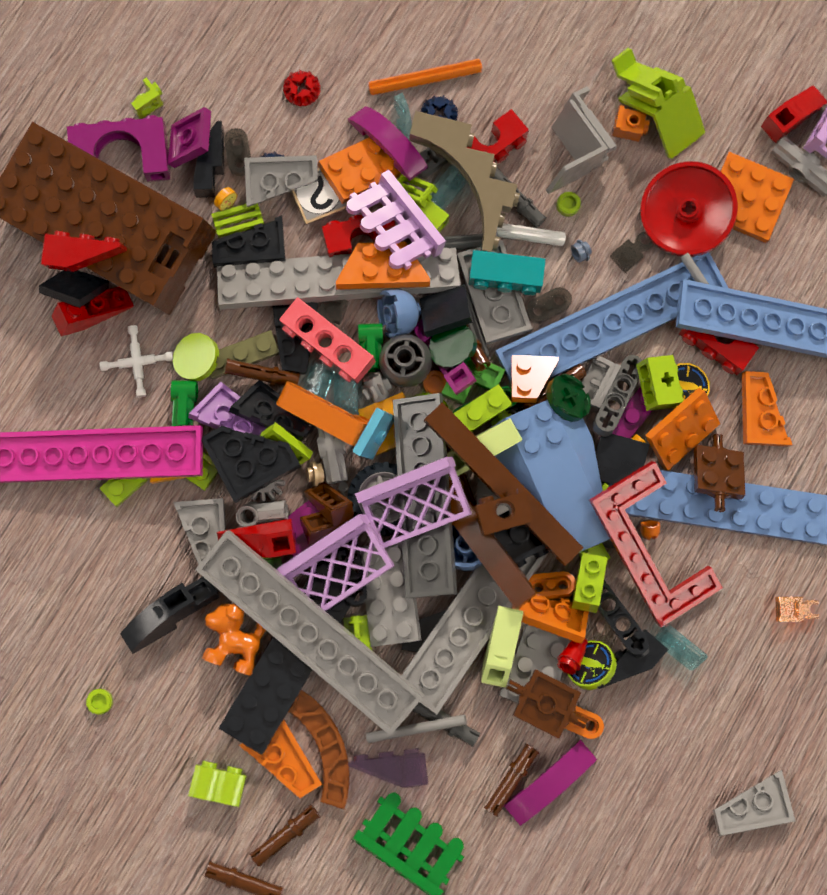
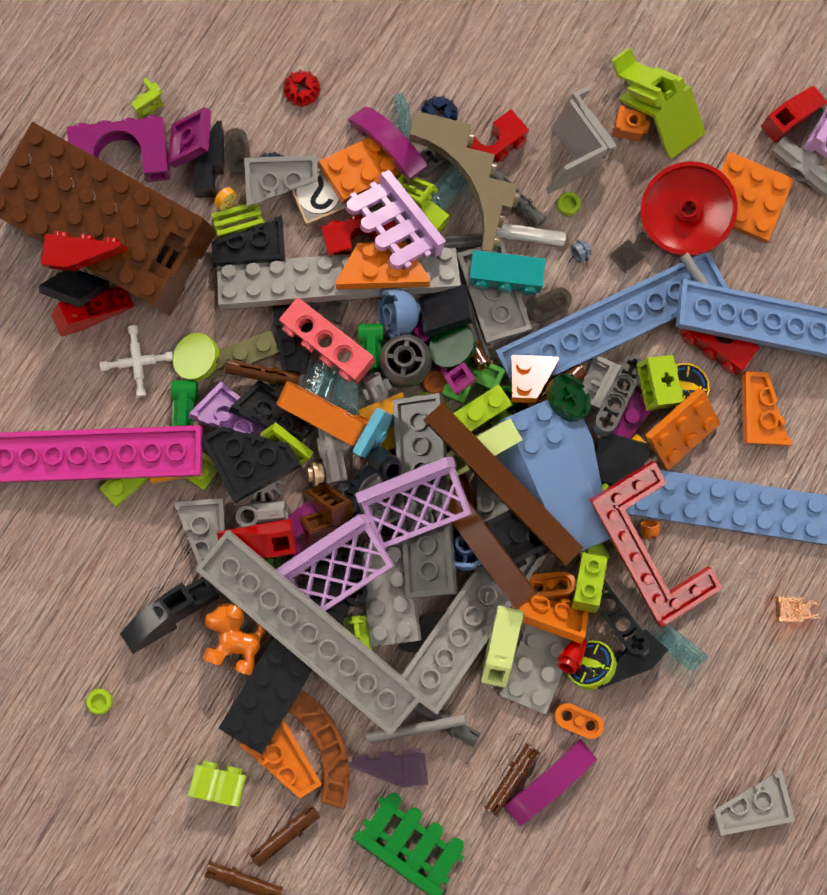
(384, 463): none -> black brick
(425, 76): orange axle -> none
(518, 515): reddish brown brick -> none
(547, 704): reddish brown plate -> none
(719, 472): reddish brown plate -> none

